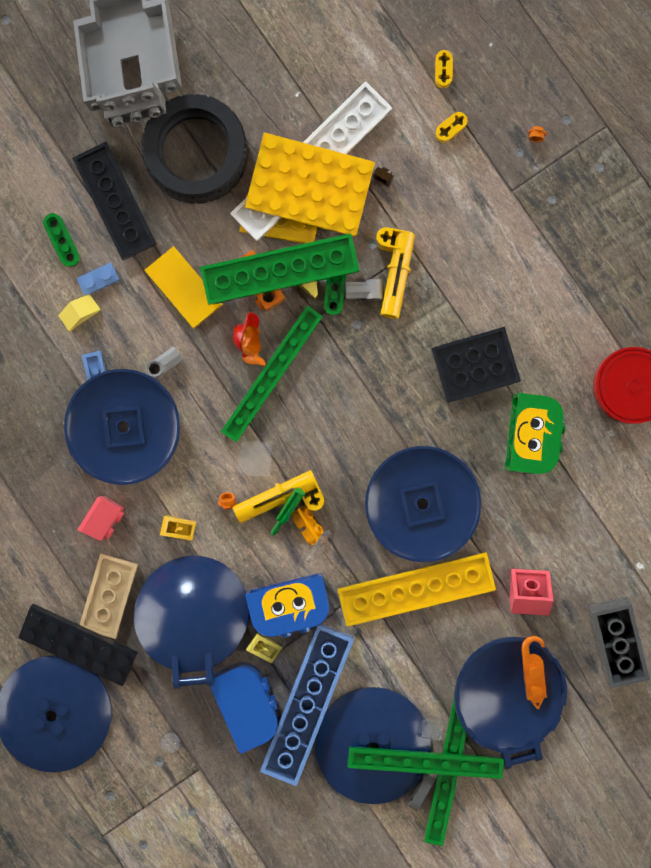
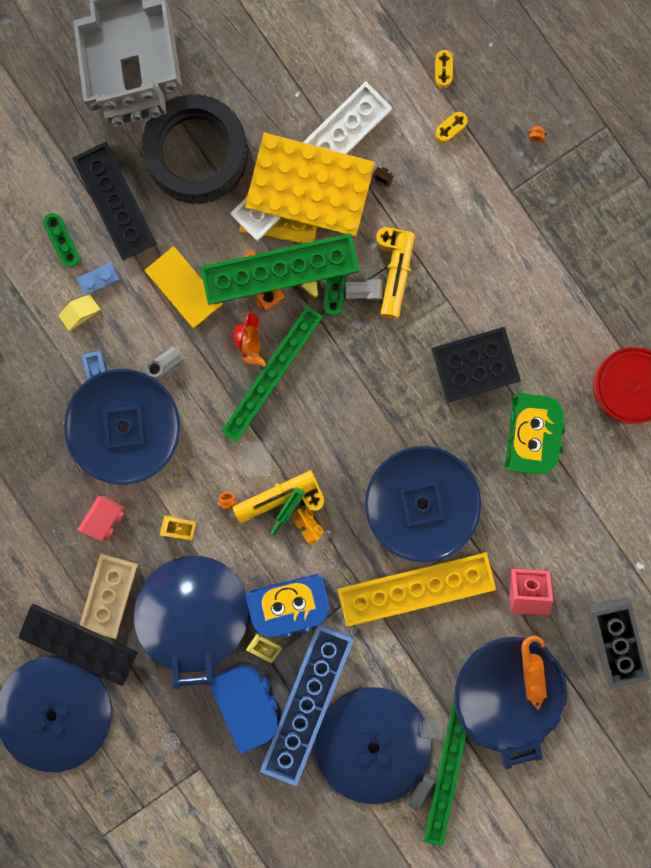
(425, 762): green plate -> none

